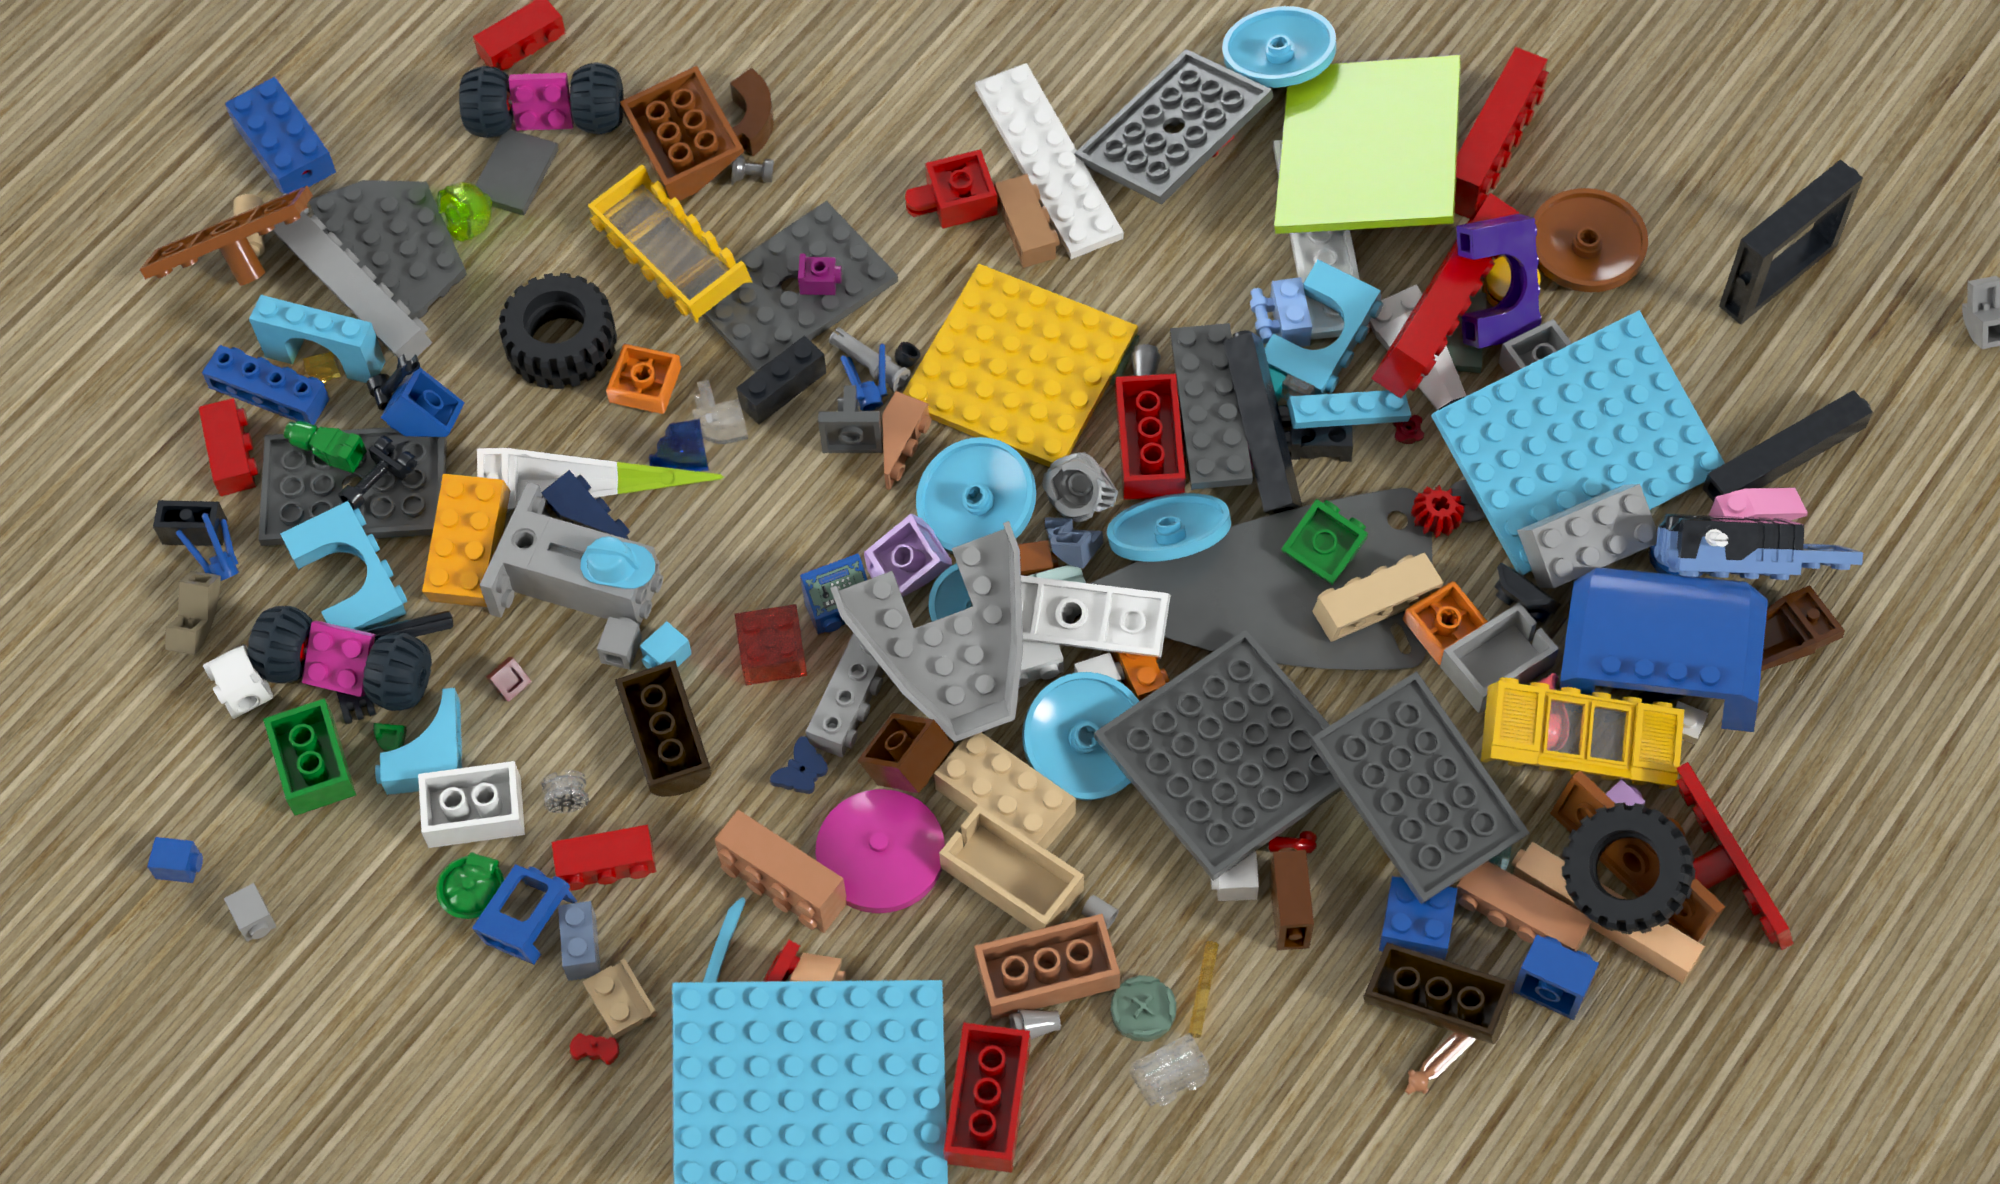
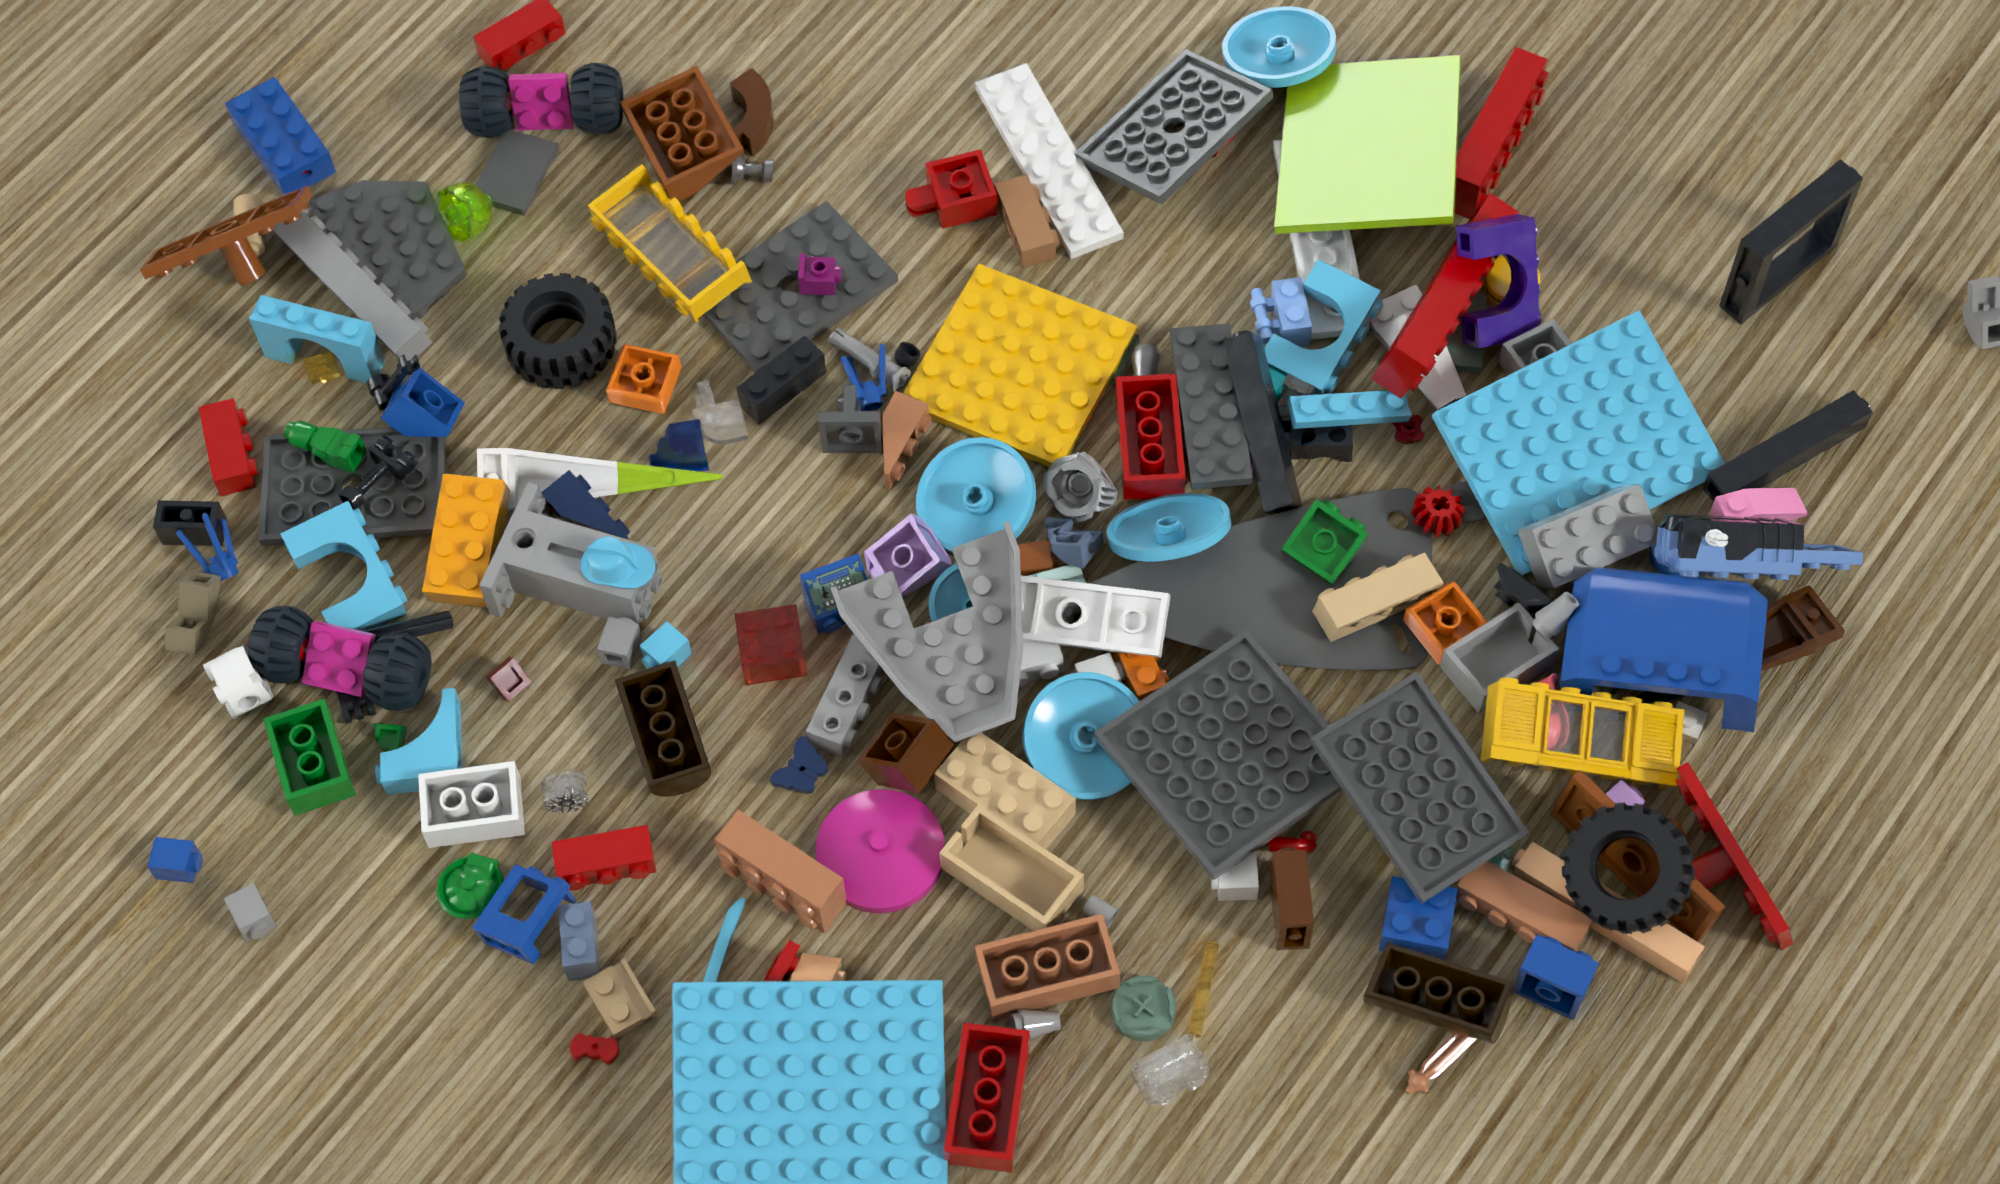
(266, 385): blue brick -> none
(1554, 616): none -> light grey cone
(1589, 240): dark orange dish -> none

